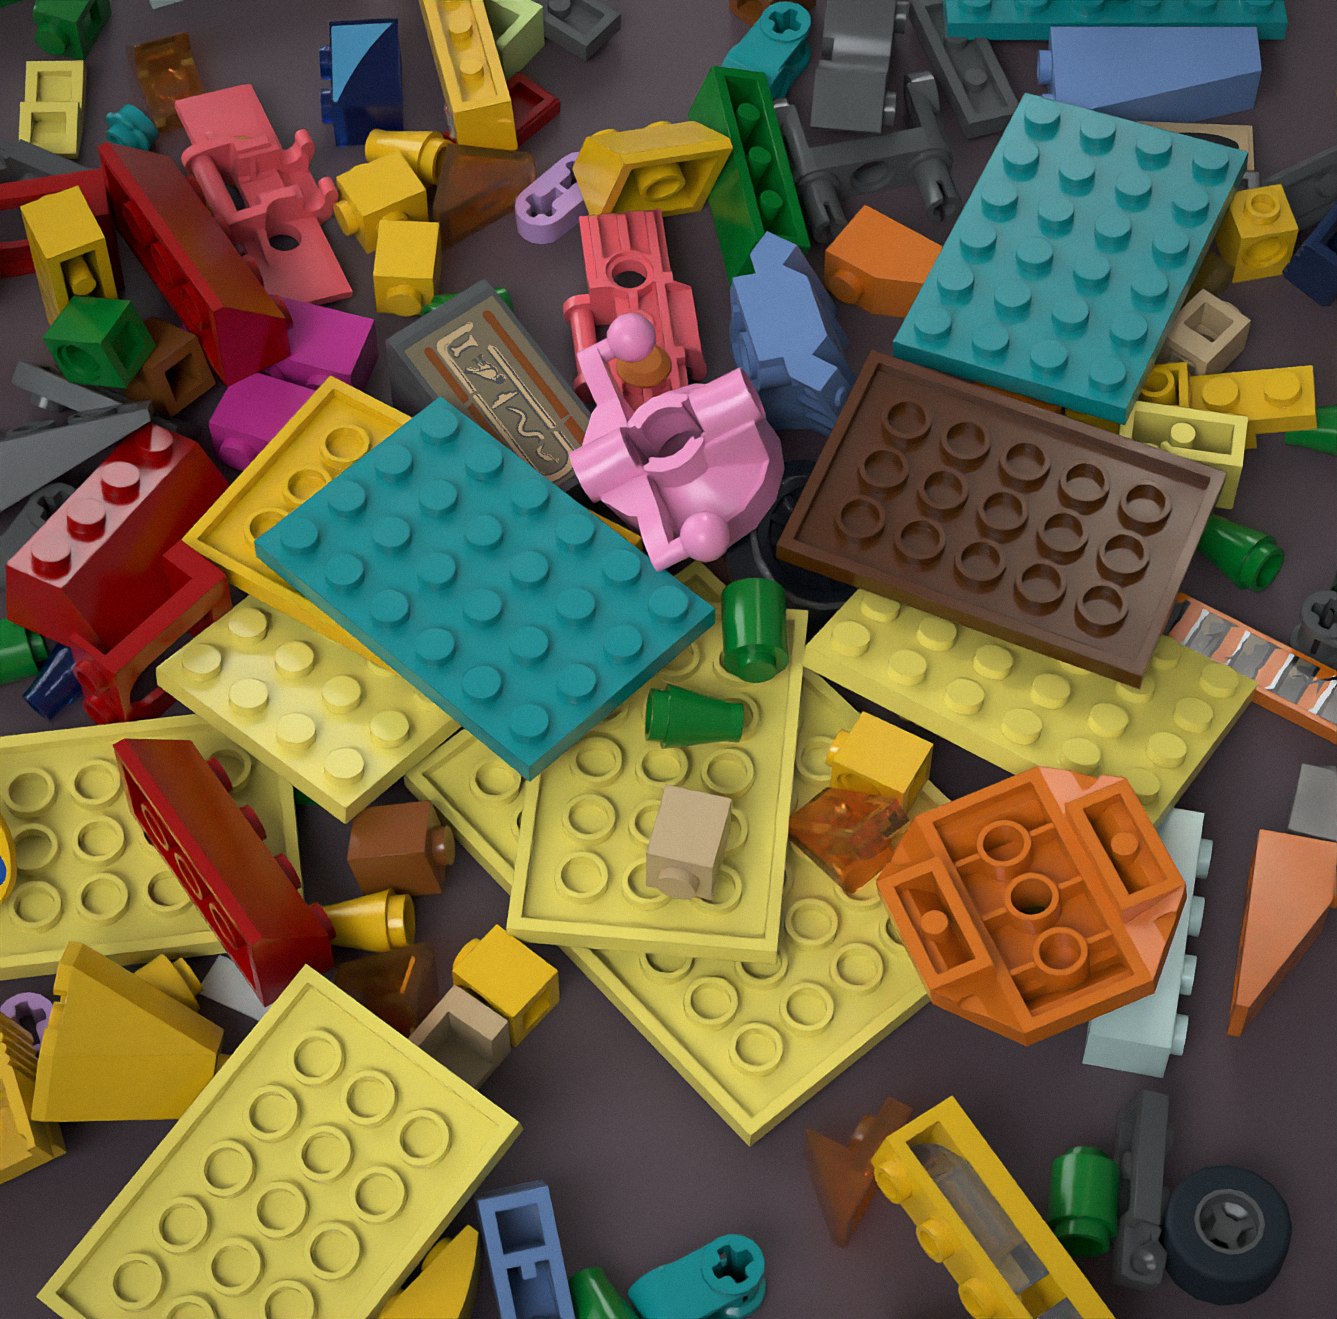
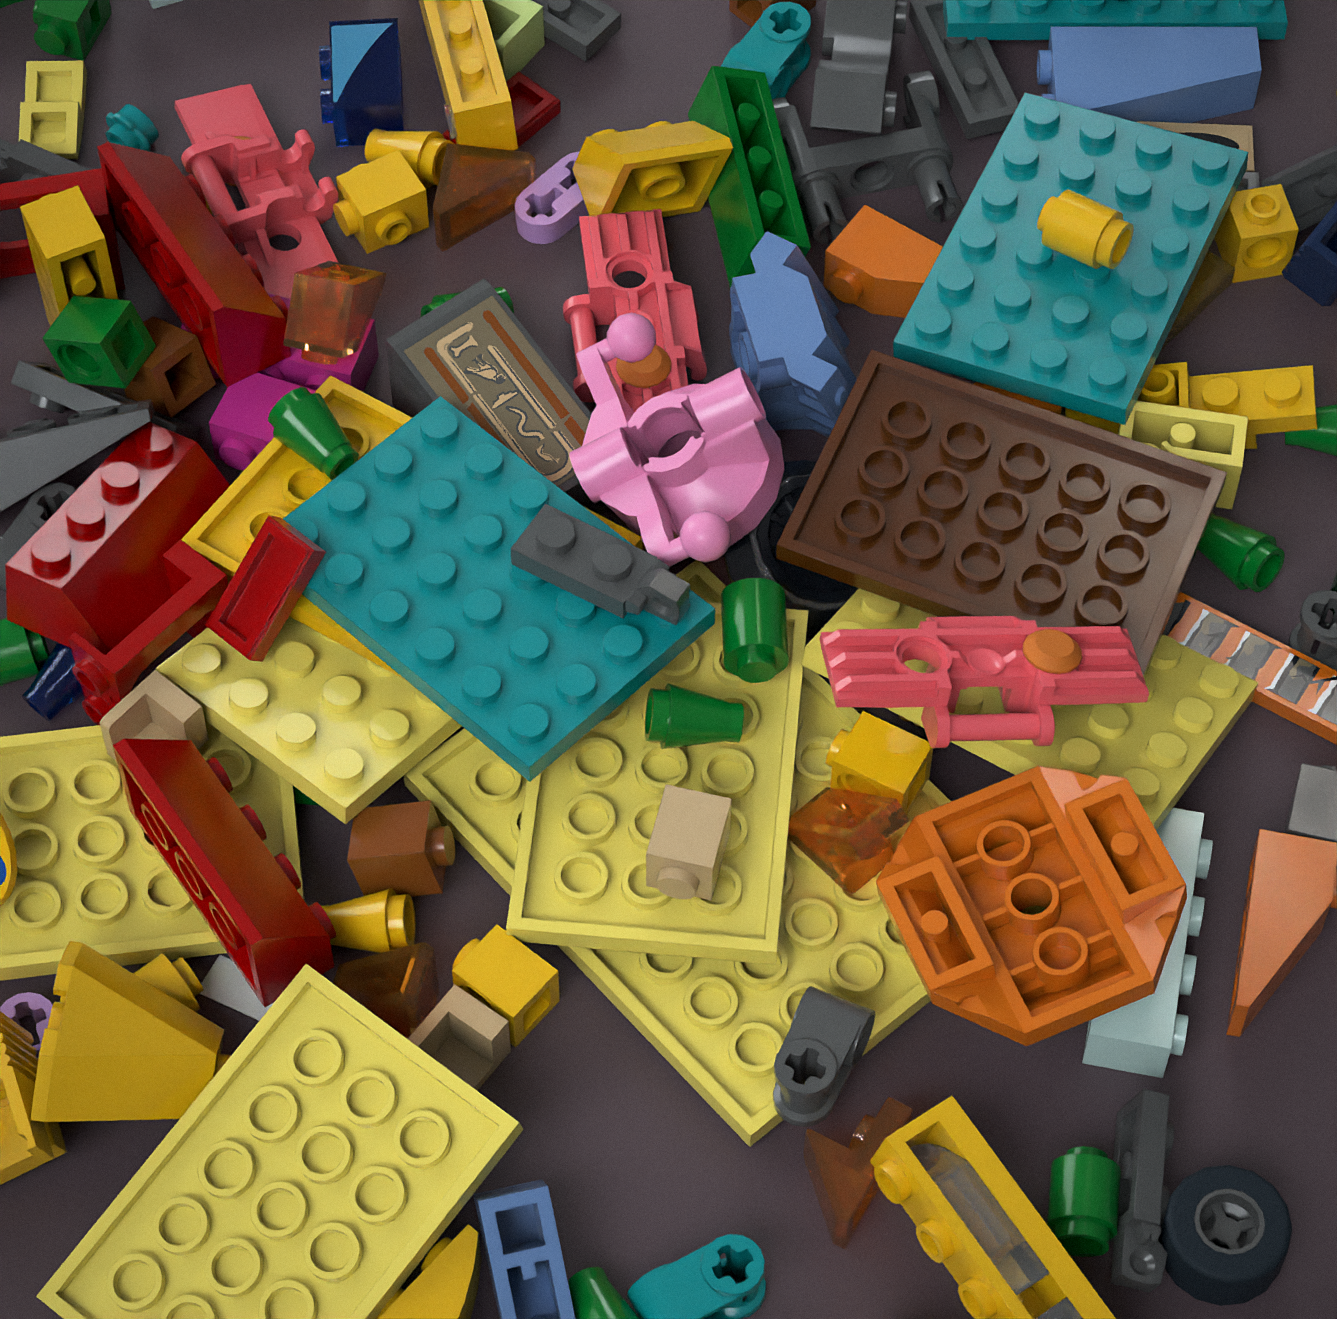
(154, 712): none -> tan panel
(164, 75): clear orange slope -> none
(265, 588): none -> red tile
(310, 430): none -> green cone
(331, 310): none -> clear orange slope
(406, 266): yellow brick -> none
(599, 567): none -> dark grey hinge
(820, 1049): none -> dark grey piece
(1025, 662): none -> coral piece
(1084, 230): none -> yellow brick
(1205, 335): tan brick -> none

